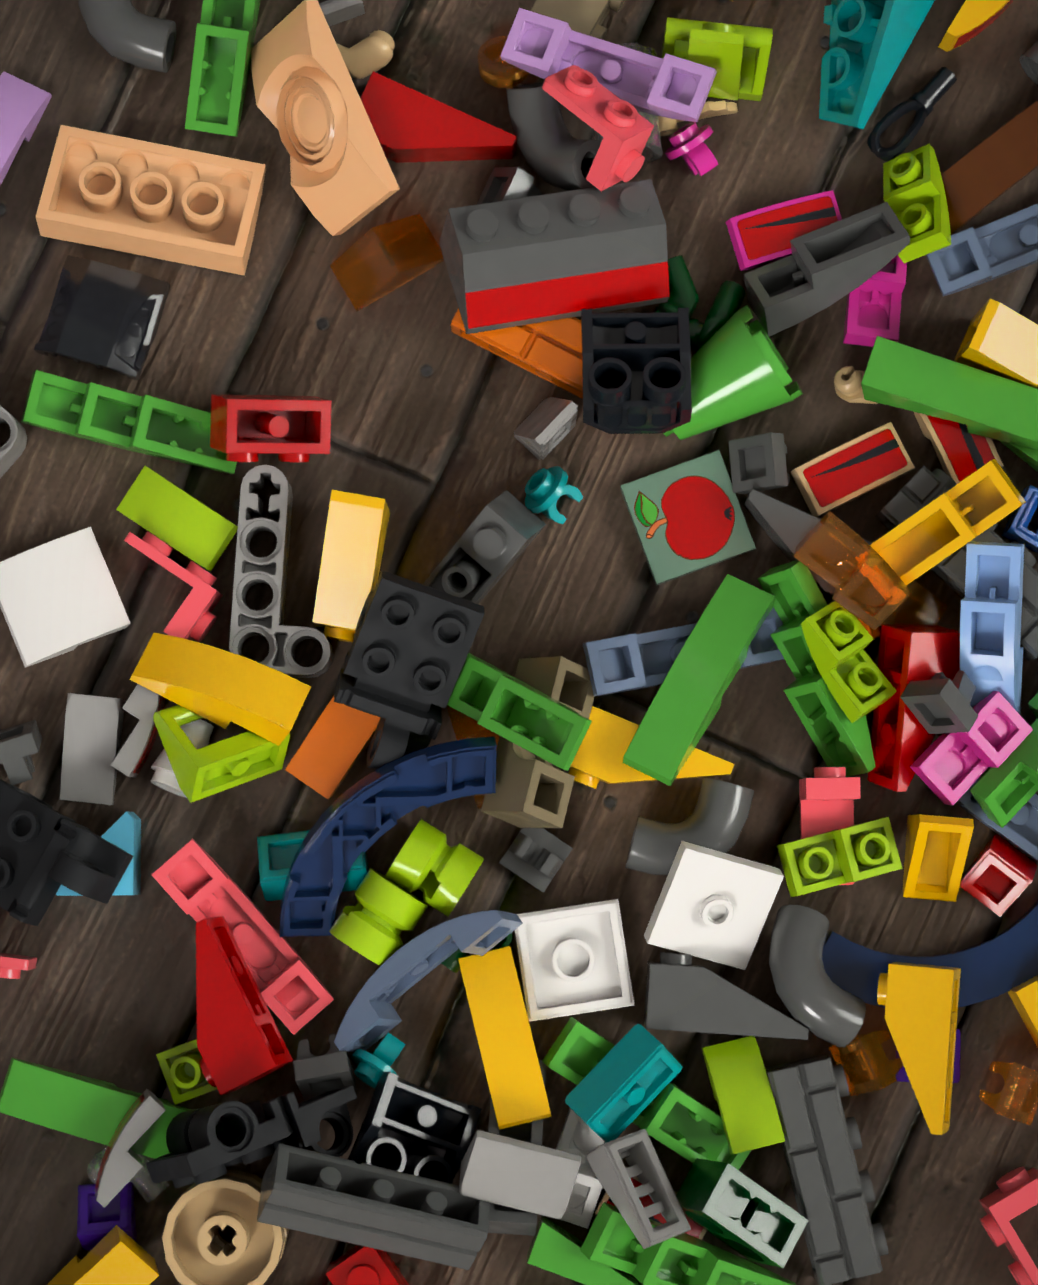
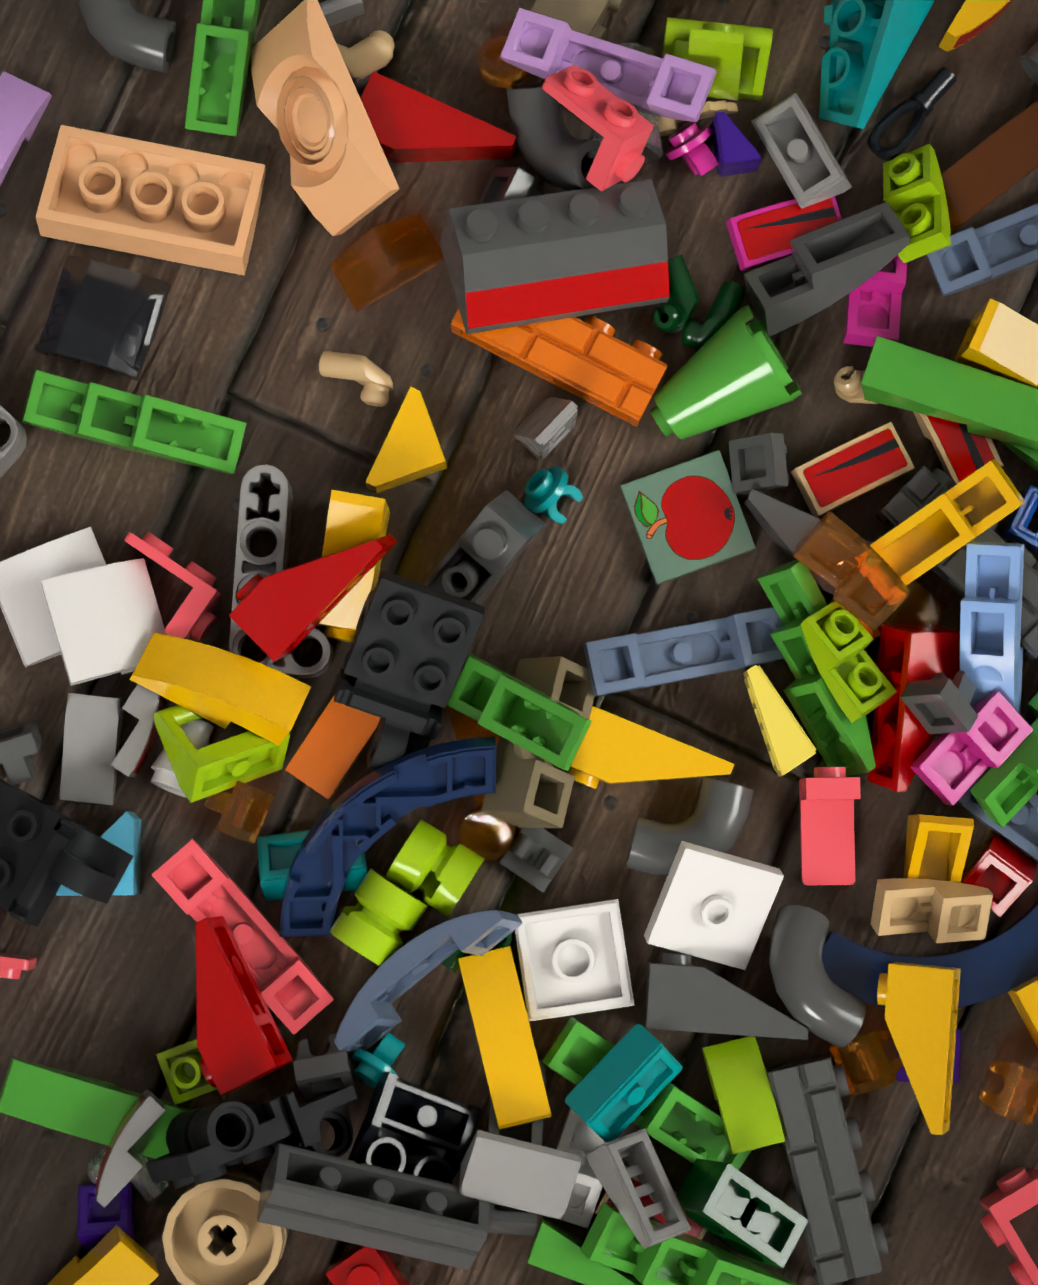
(102, 618): none -> white slope
(177, 518): lime slope -> none
(241, 810): none -> clear orange tile
(270, 425): red brick -> none
(292, 602): none -> red slope
(360, 369): none -> tan arm
(409, 448): none -> yellow slope
(486, 834): none -> clear orange tile
(636, 371): black slope -> none
(698, 680): bright green slope -> none
(732, 148): none -> dark purple slope
(782, 733): none -> light yellow slope
(801, 152): none -> light grey slope
(839, 857): lime slope -> none
(939, 907): none -> tan slope

